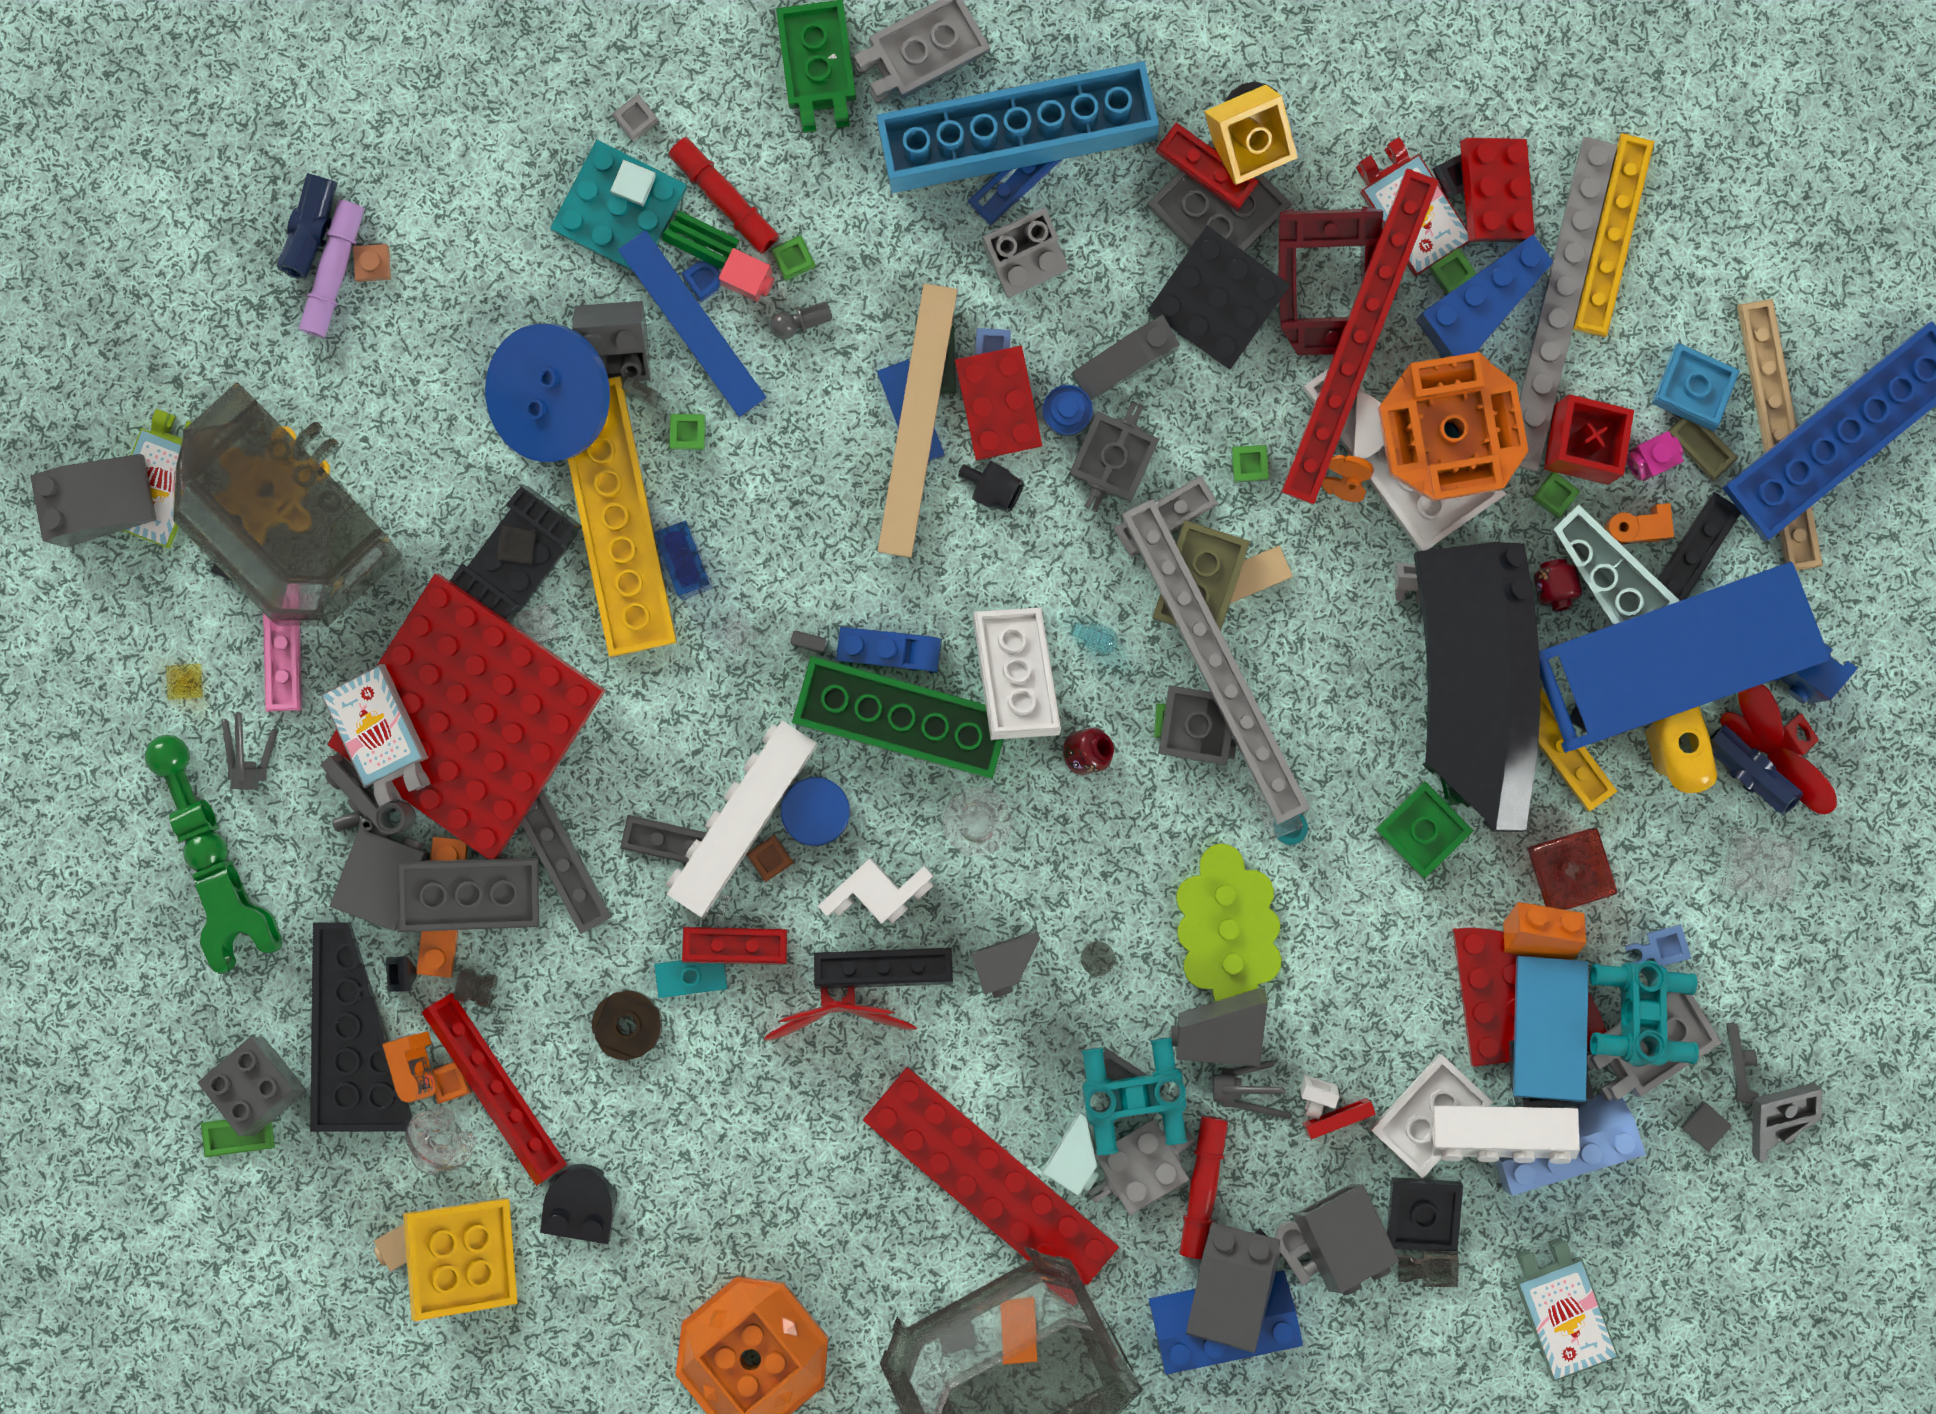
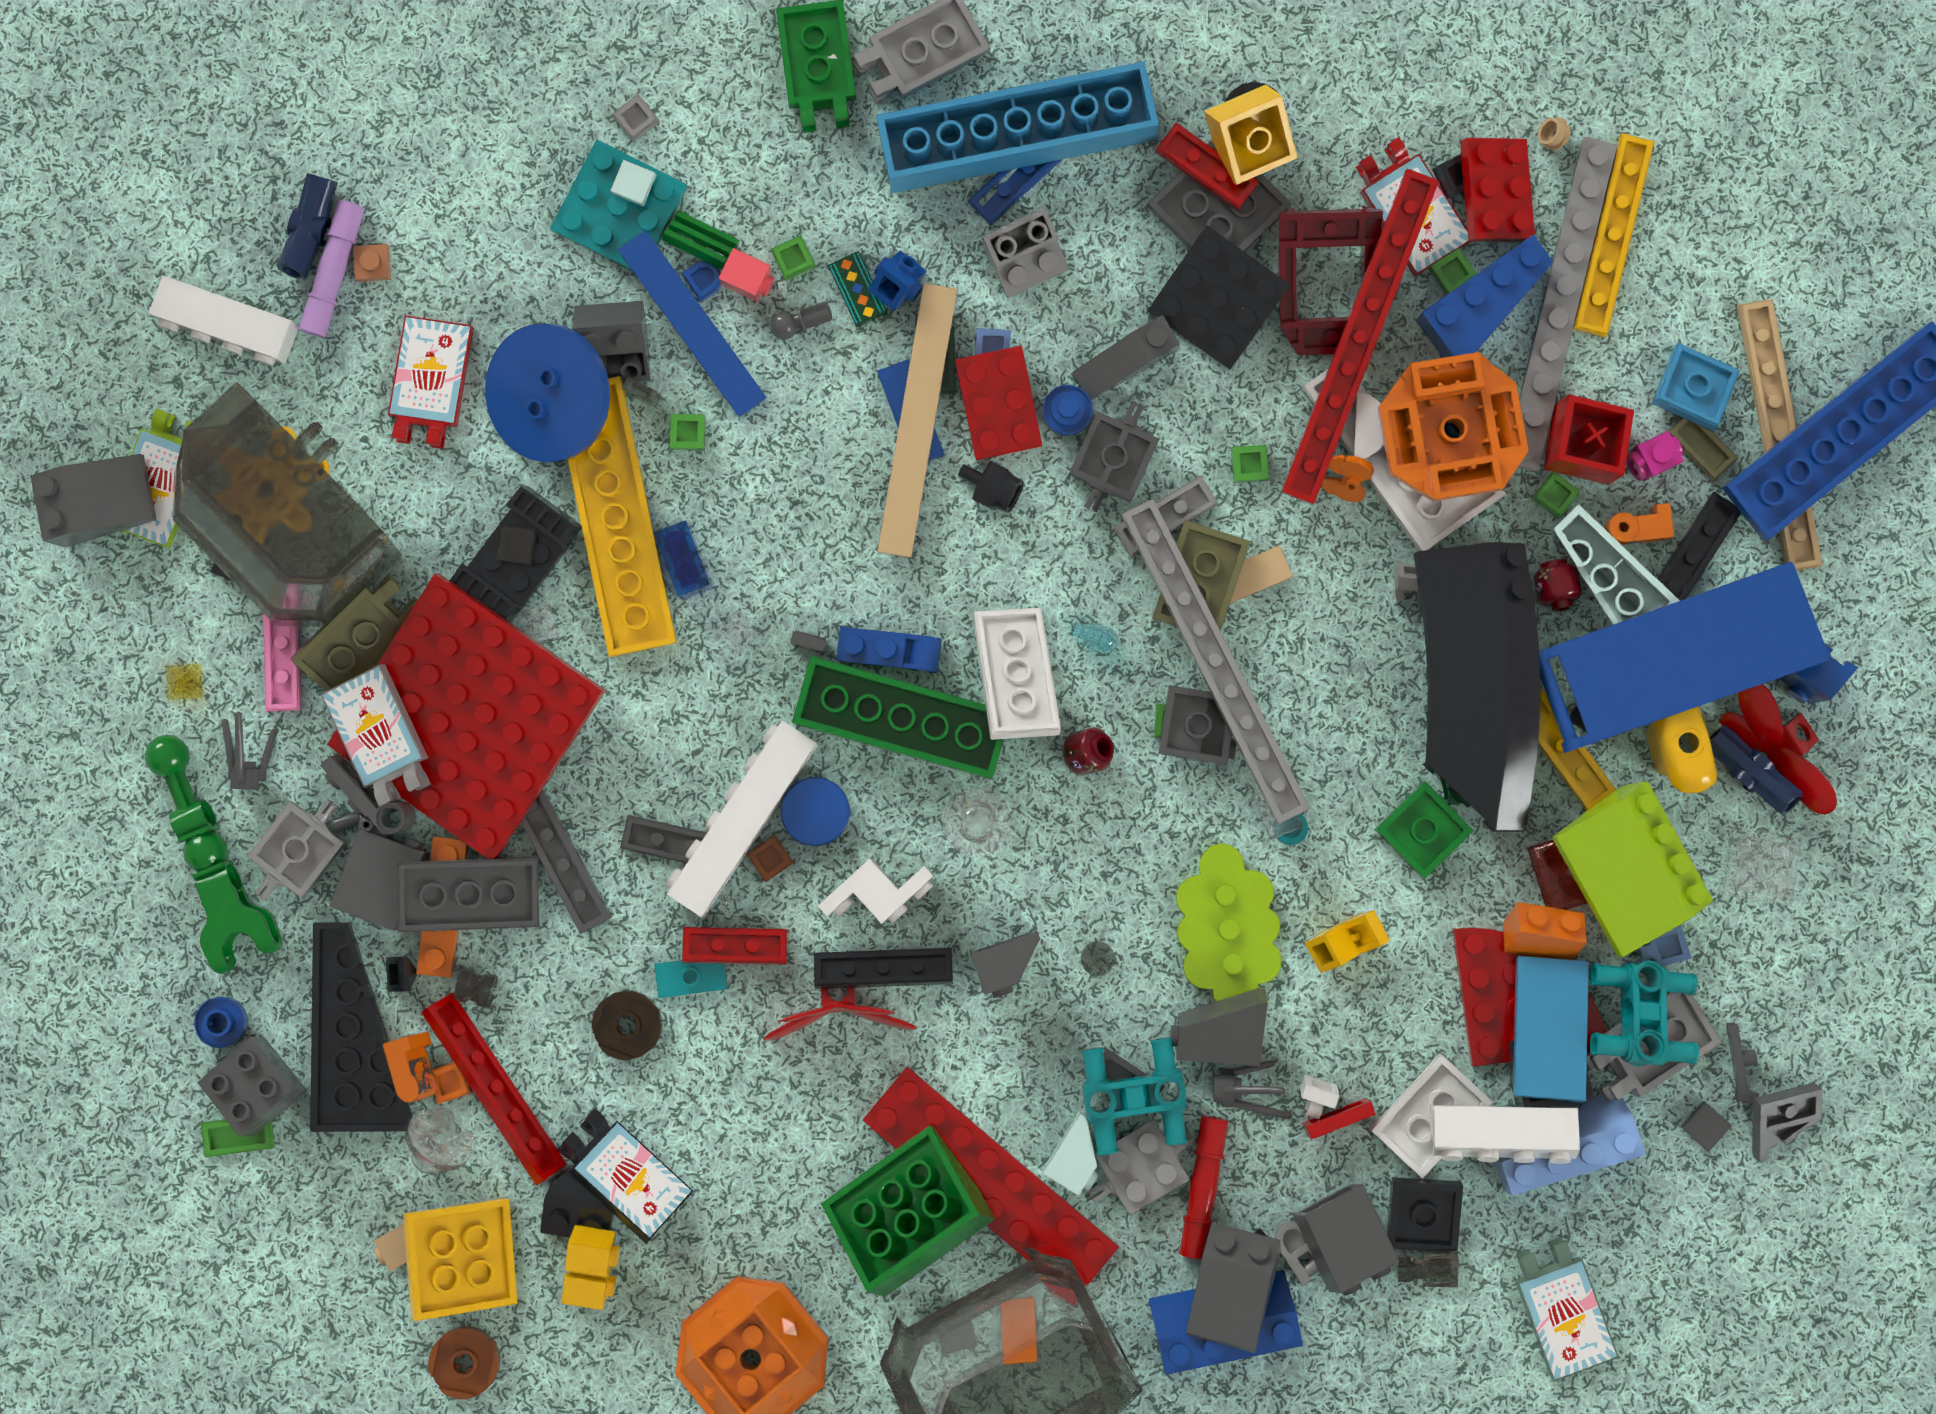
(221, 1022): none -> blue plate
(224, 320): none -> white brick
(296, 849): none -> light grey plate
(354, 636): none -> olive tile
(429, 378): none -> tile
(448, 1373): none -> dark orange plate
(590, 1264): none -> yellow piece
(625, 1176): none -> tile
(723, 195): red piece -> none
(853, 282): none -> dark green tile
(897, 280): none -> blue brick
(906, 1212): none -> green slope
(1347, 940): none -> yellow brick
(1554, 133): none -> tan plate
(1632, 867): none -> lime slope

